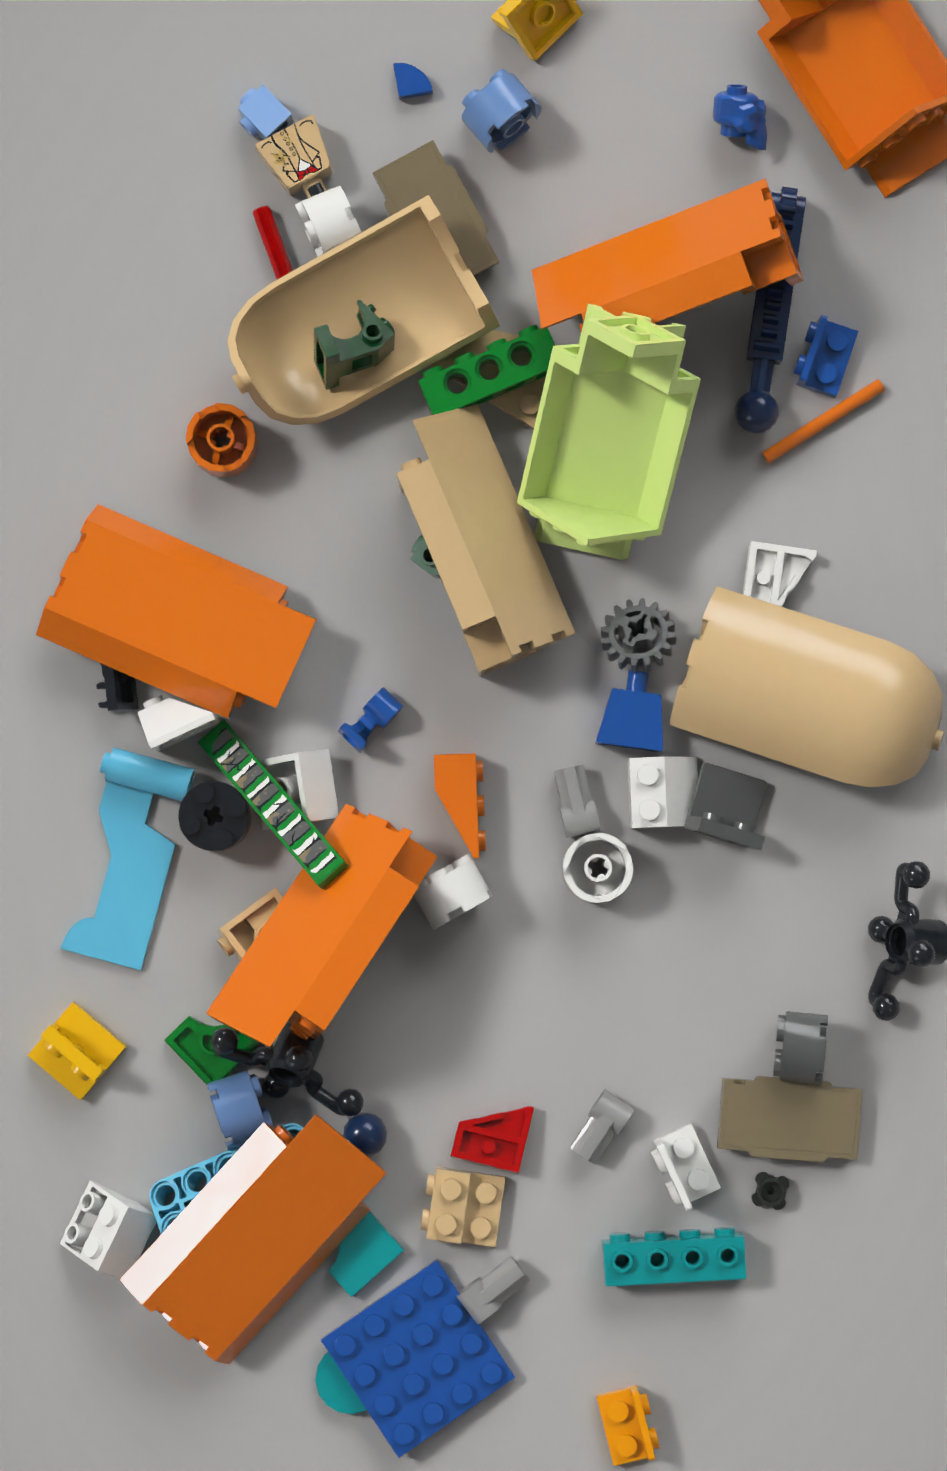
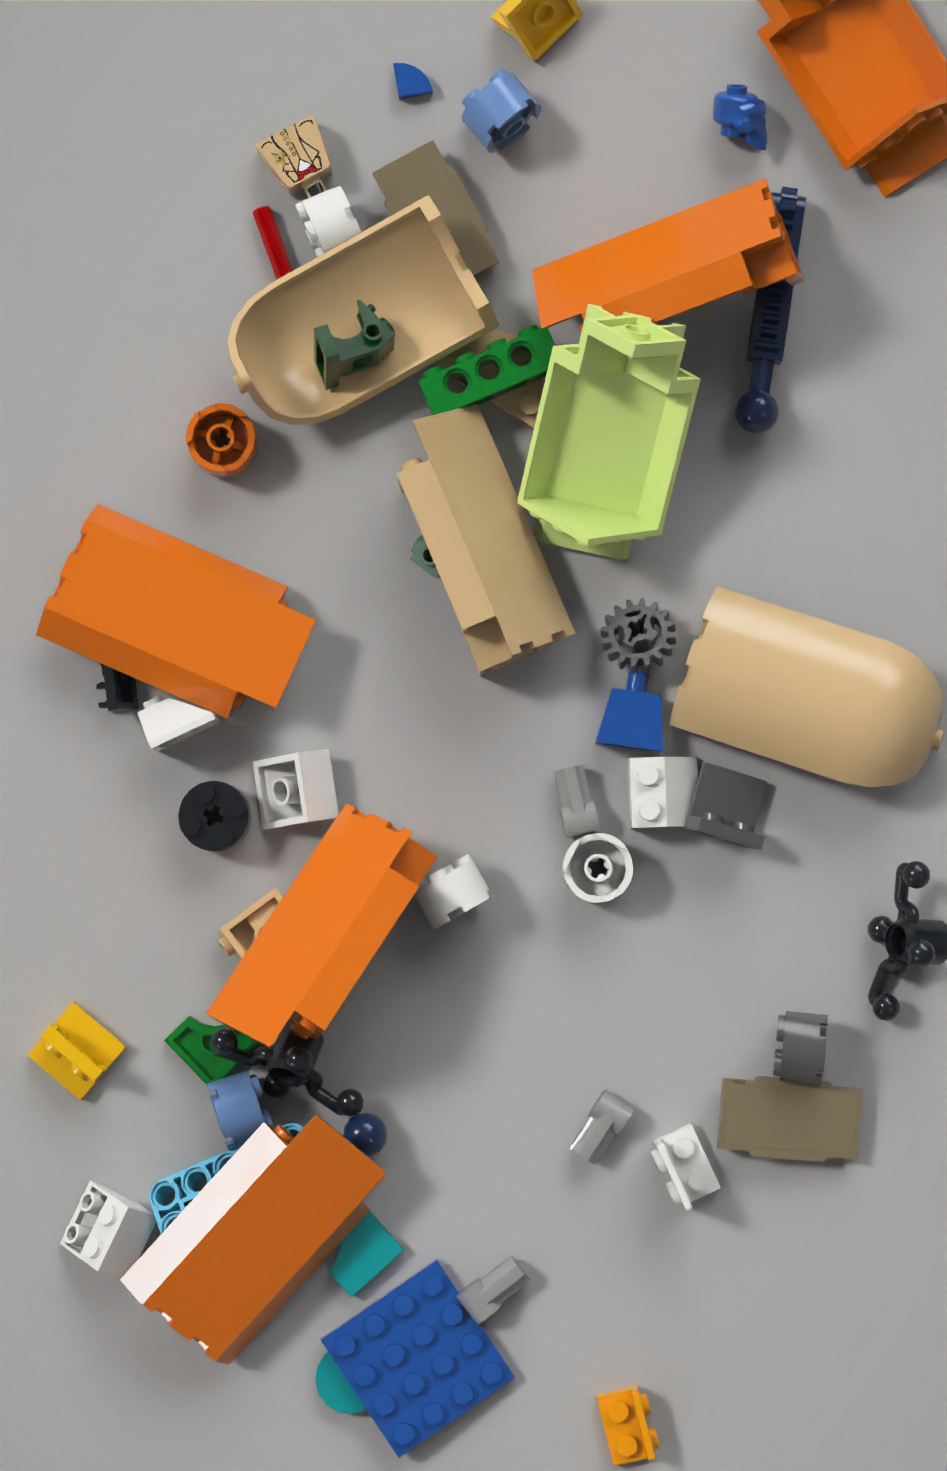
(137, 860): medium azure door -> none
(263, 113): light blue brick -> none
(273, 804): tile -> none
(378, 712): blue leg -> none
(457, 788): orange slope -> none
(463, 1206): tan plate -> none
(494, 1139): red wing -> none
(674, 1258): teal brick -> none
(774, 570): white wing -> none
(775, 1199): pearl dark grey plate -> none
(823, 421): orange bar -> none
(826, 356): blue bracket -> none

